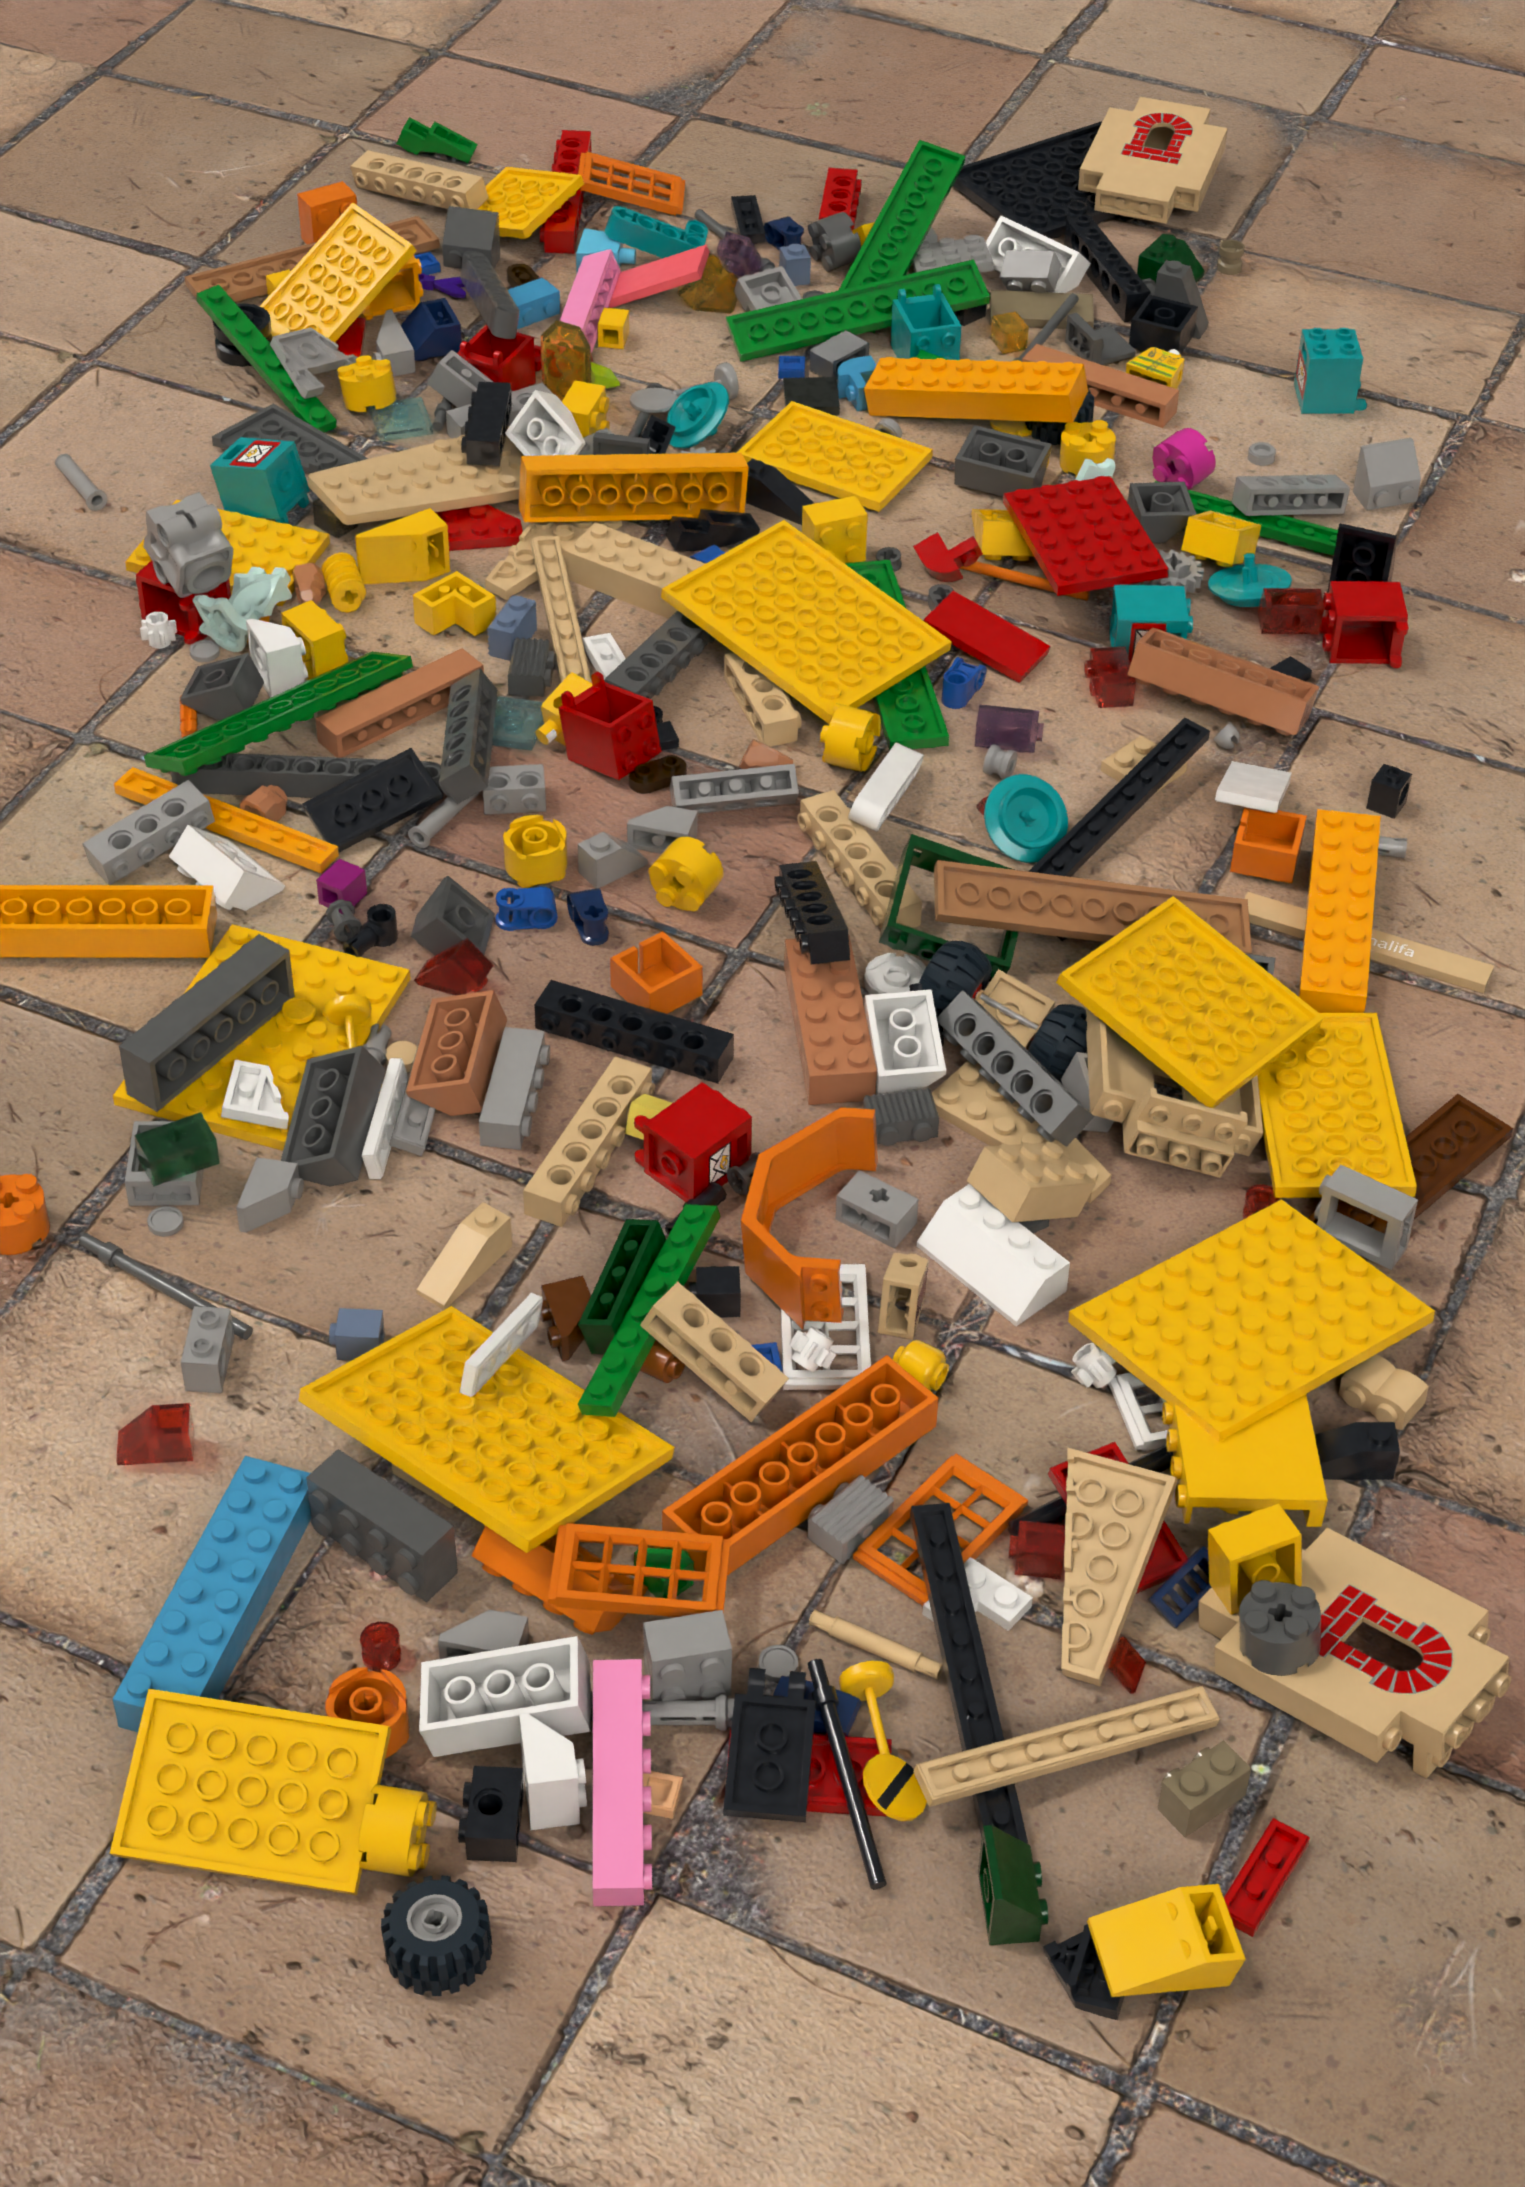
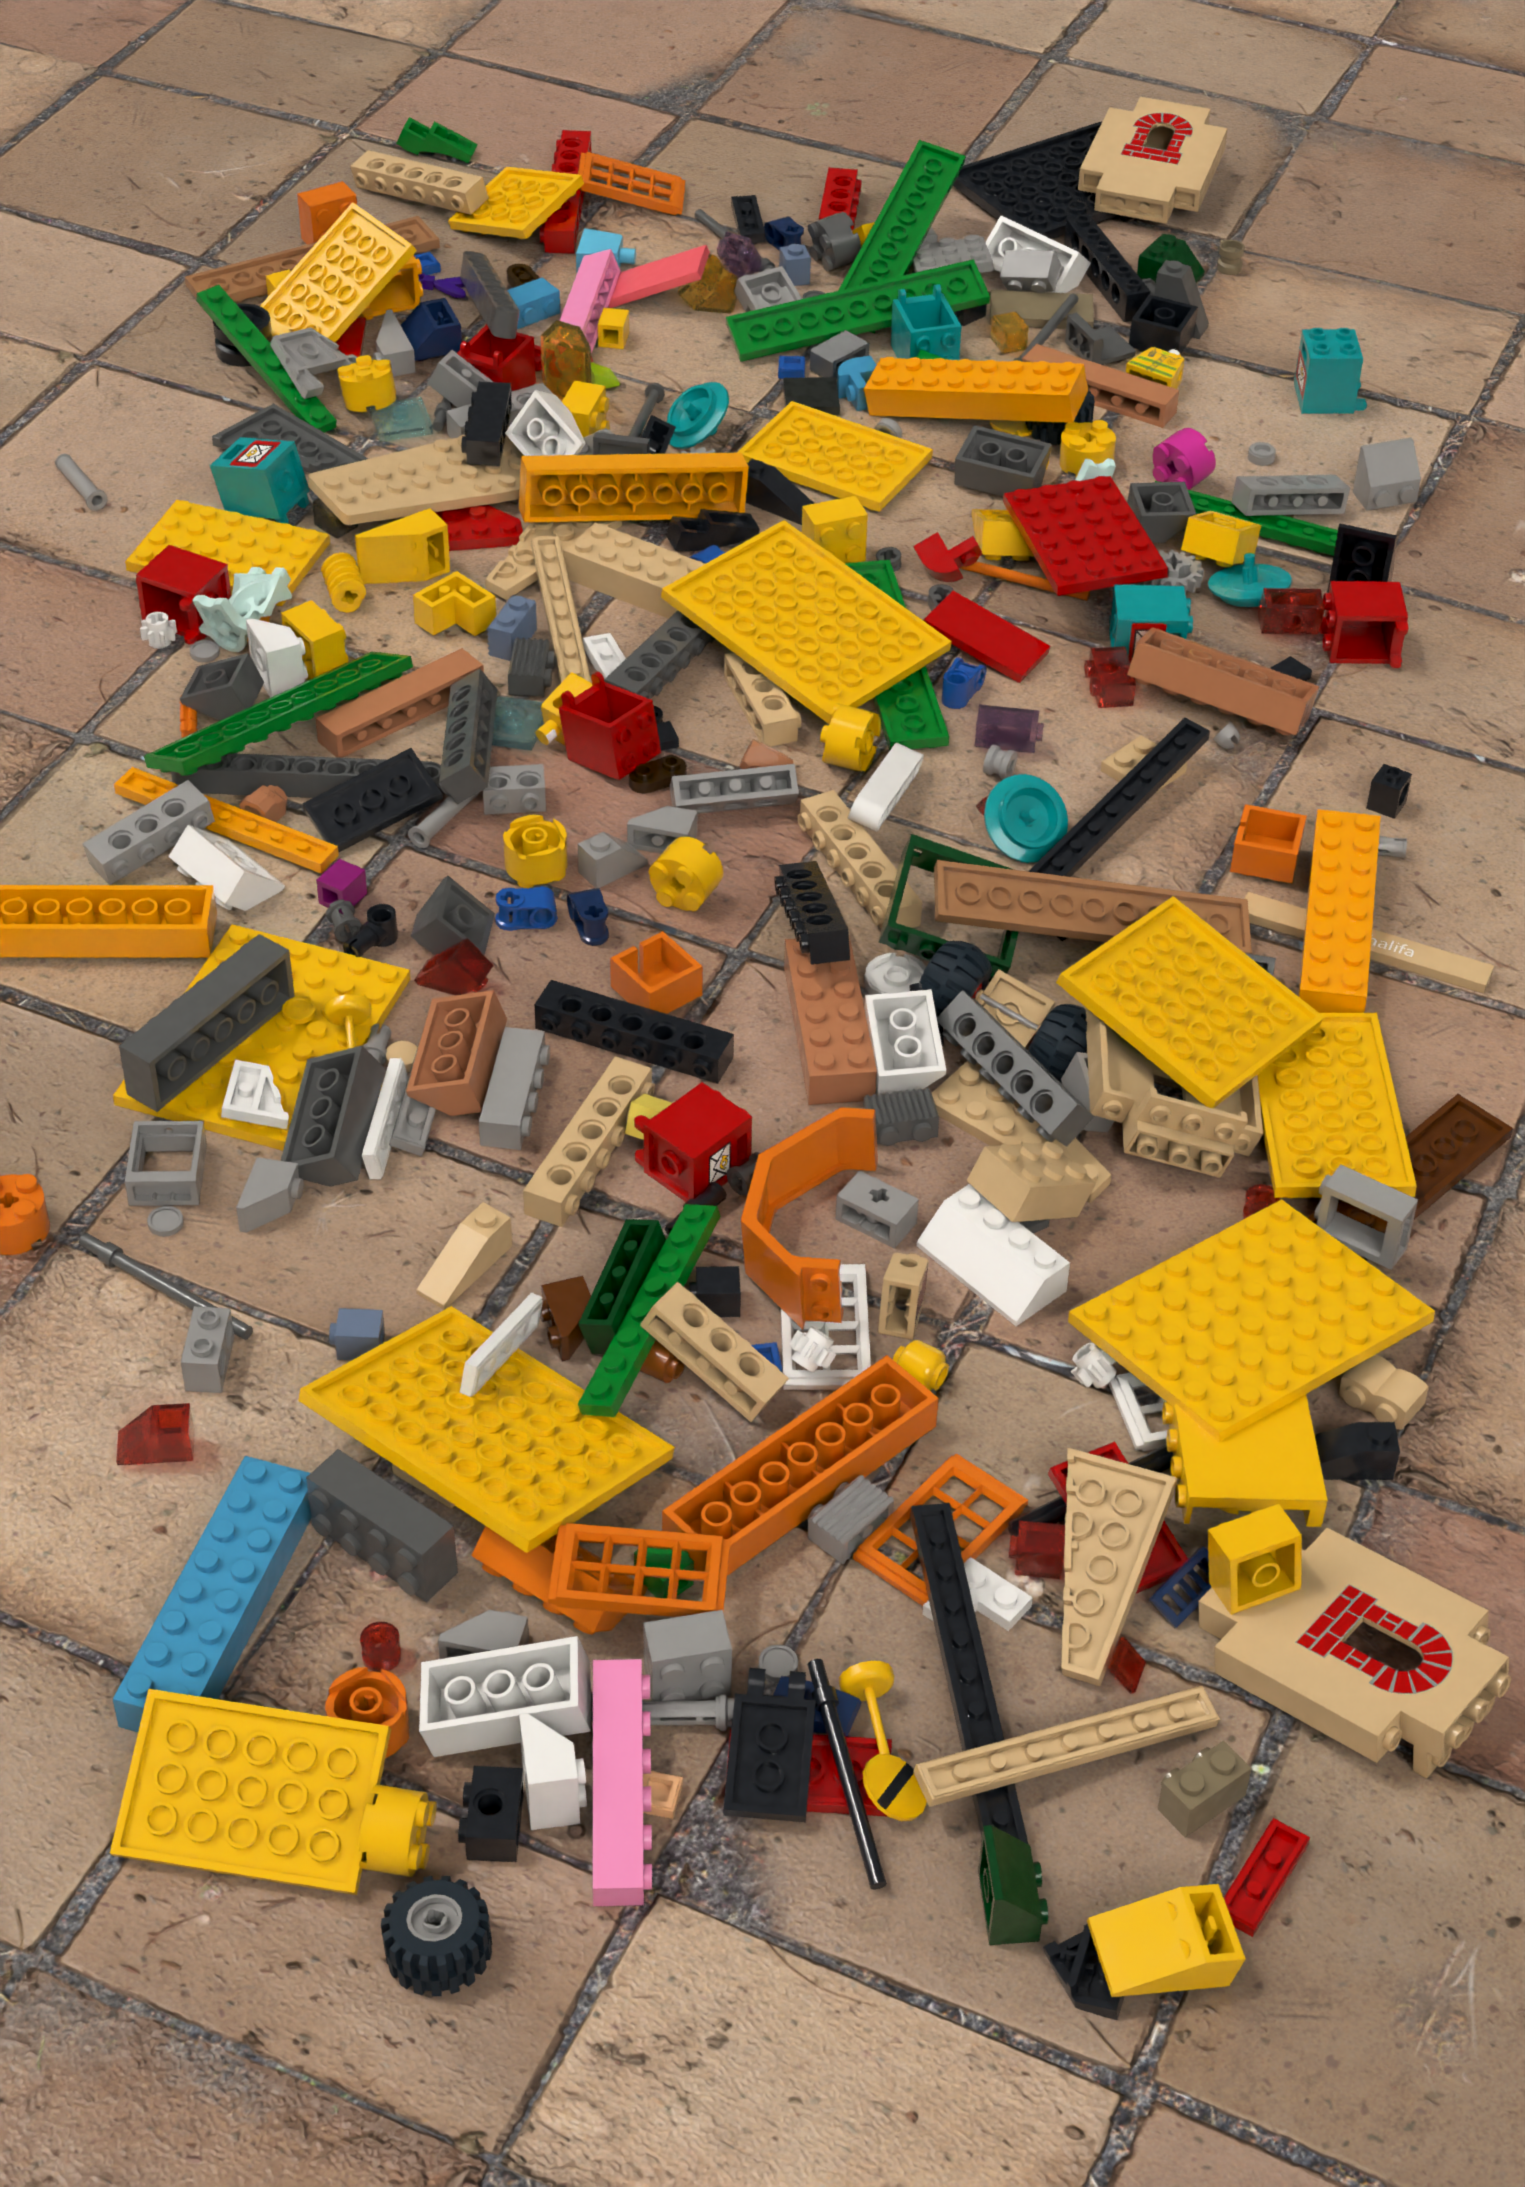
(177, 1149): clear green brick -> none
(188, 546): light grey piece -> none
(308, 583): nougat rock -> none
(470, 231): dark grey slope -> none
(652, 234): teal beam -> none
(661, 400): light grey piece -> none
(876, 1644): tan piece -> none
(1253, 787): white tile -> none
(1280, 1627): dark grey brick -> none

